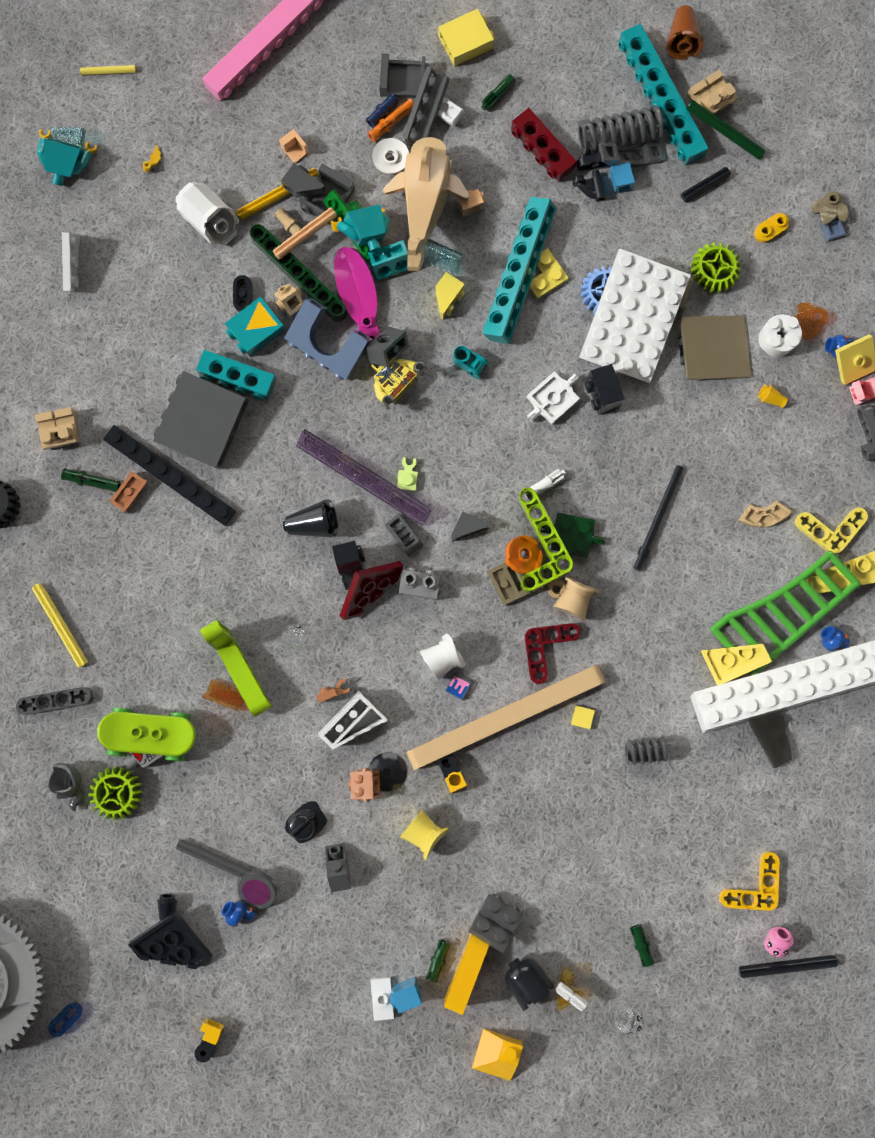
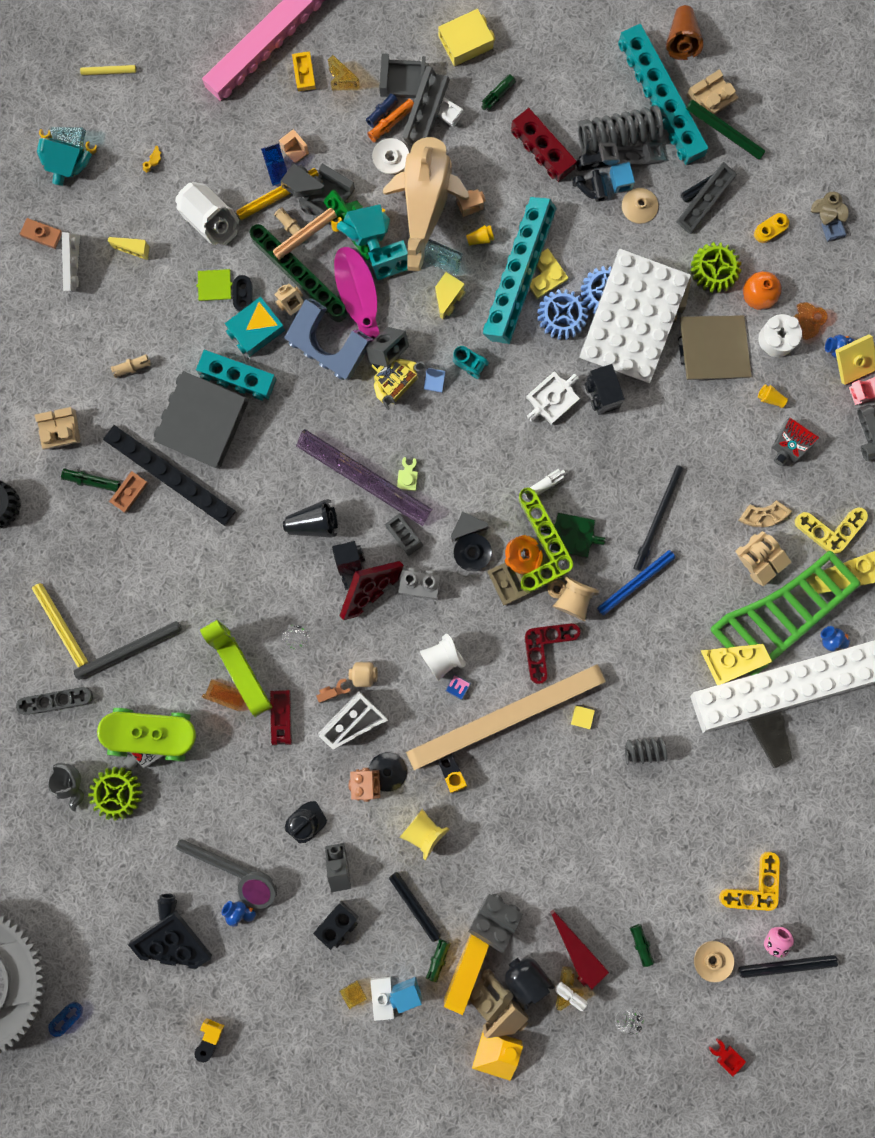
(41, 233): none -> nougat plate
(127, 650): none -> dark grey axle
(131, 246): none -> light yellow slope
(131, 365): none -> tan pin
(214, 285): none -> lime piece
(274, 163): none -> clear blue slope
(281, 716): none -> dark red plate
(303, 71): none -> yellow plate
(332, 922): none -> black brick
(344, 78): none -> clear yellow slope
(353, 994): none -> clear yellow plate
(363, 674): none -> tan head
(415, 907): none -> black axle
(434, 380): none -> light blue slope
(481, 236): none -> yellow cone
(482, 554): none -> black dish
(485, 1002): none -> dark tan plate
(508, 1022): none -> tan slope
(572, 302): none -> light blue gear
(588, 967): none -> dark red slope
(636, 212): none -> tan dish
(636, 582): none -> blue axle
(706, 197): none -> dark grey tile
(721, 968): none -> tan dish
(728, 1059): none -> red plate
(762, 290): none -> orange cylinder
(763, 557): none -> tan hips
(792, 442): none -> torso

